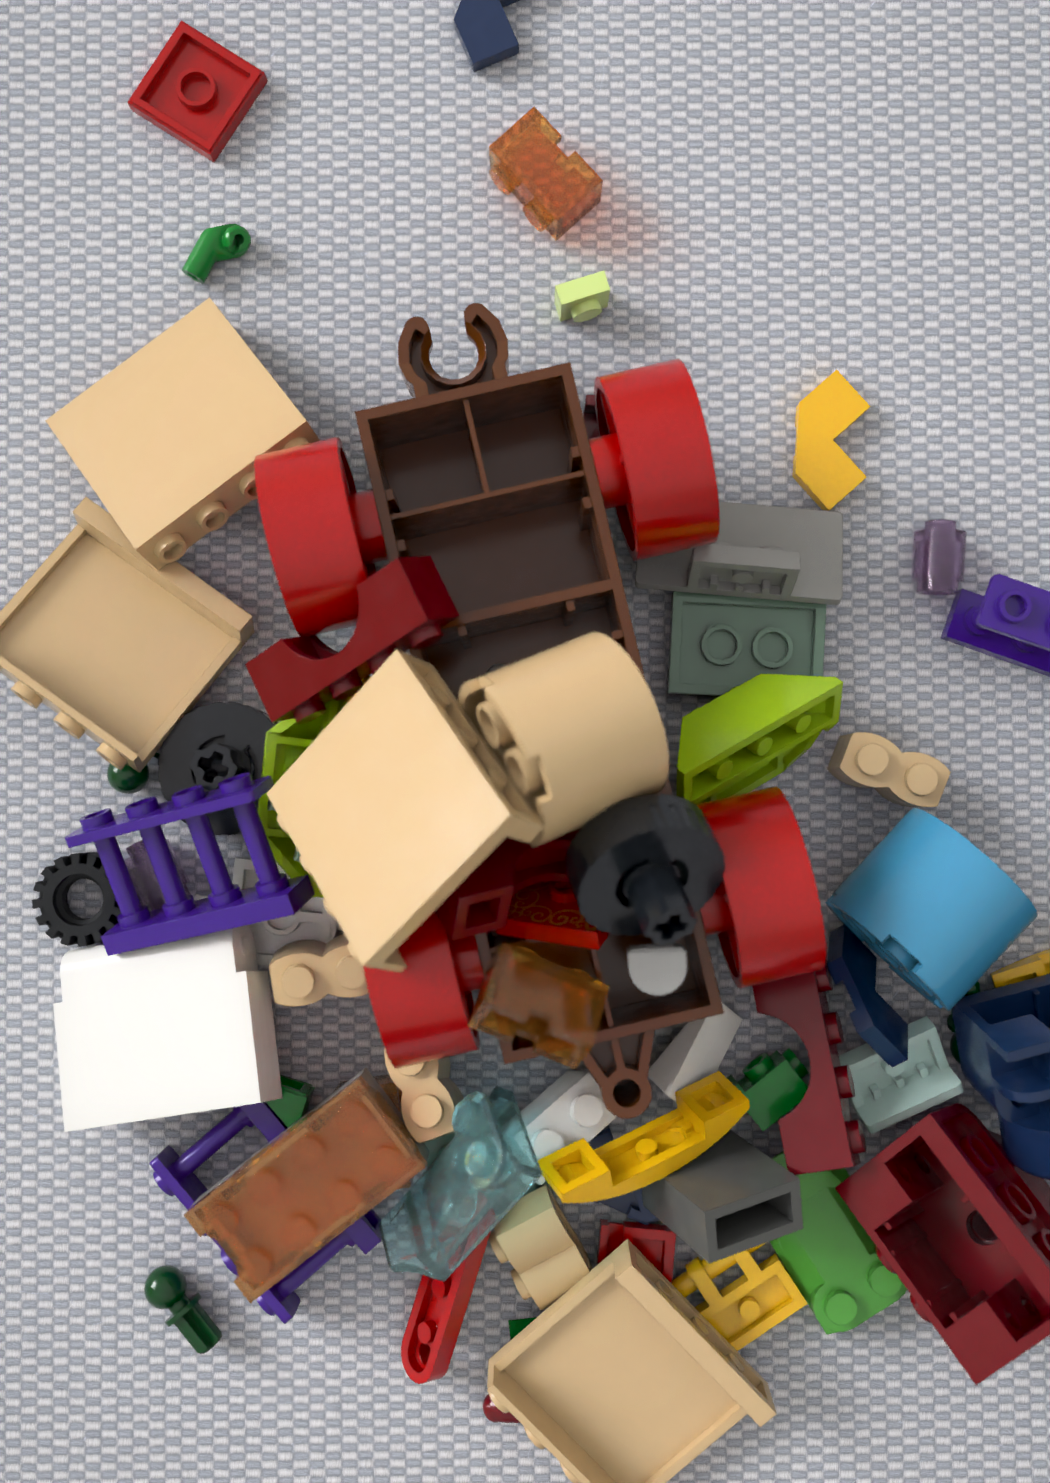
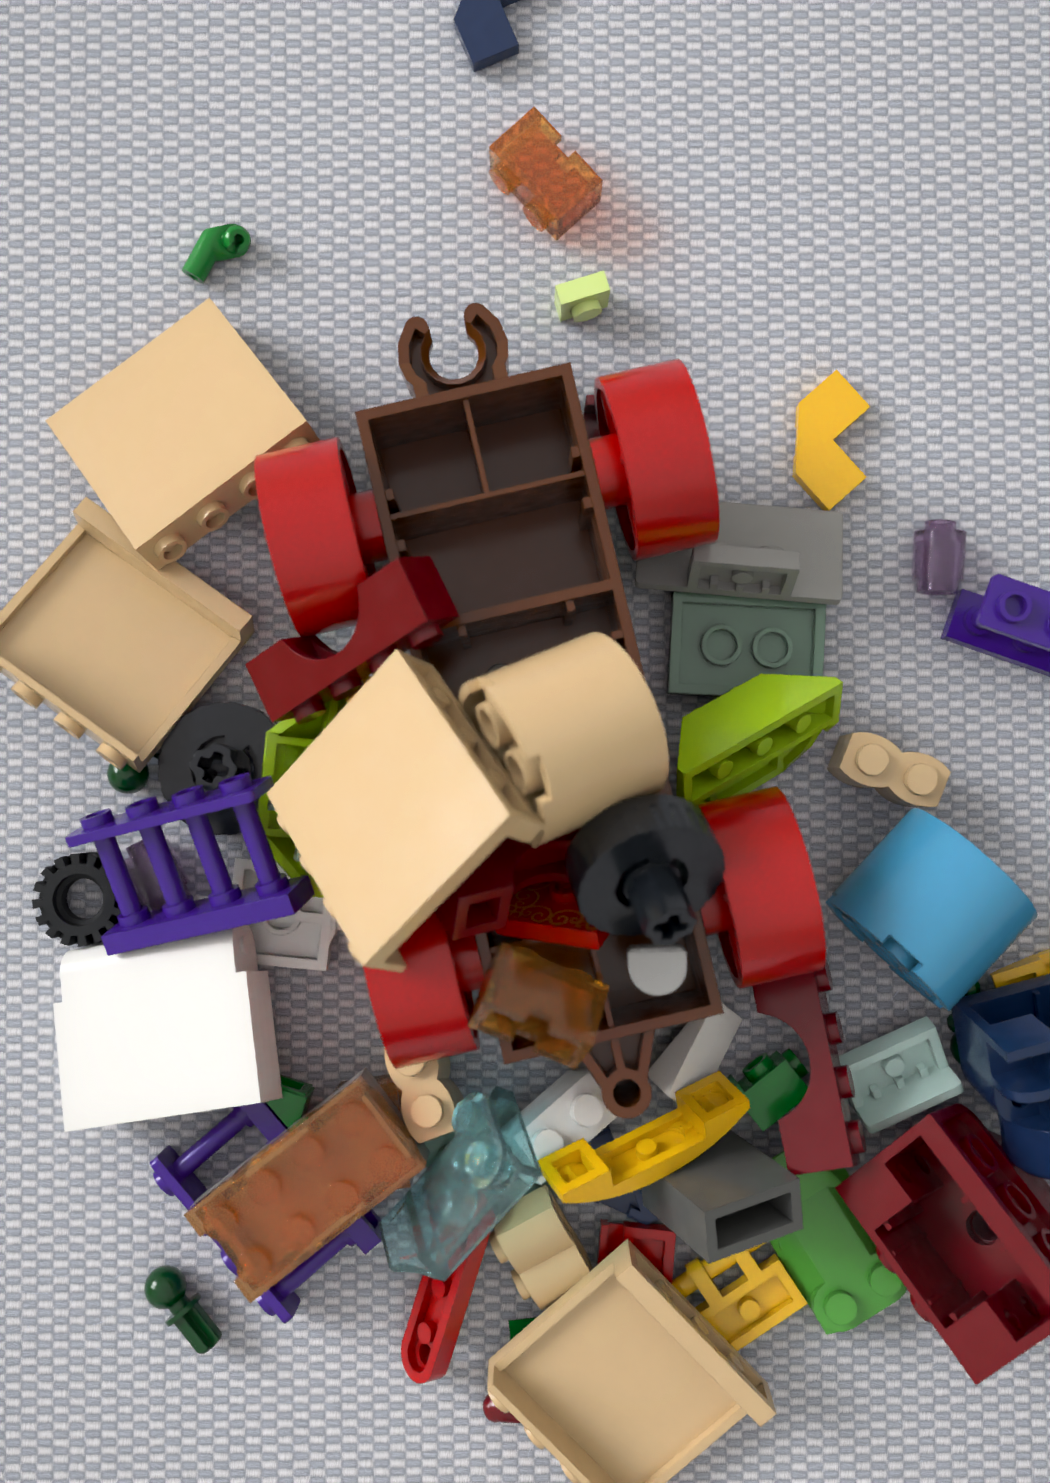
(197, 91): red tile -> none
(313, 969): tan brick -> none
(874, 1018): dark blue tile -> none

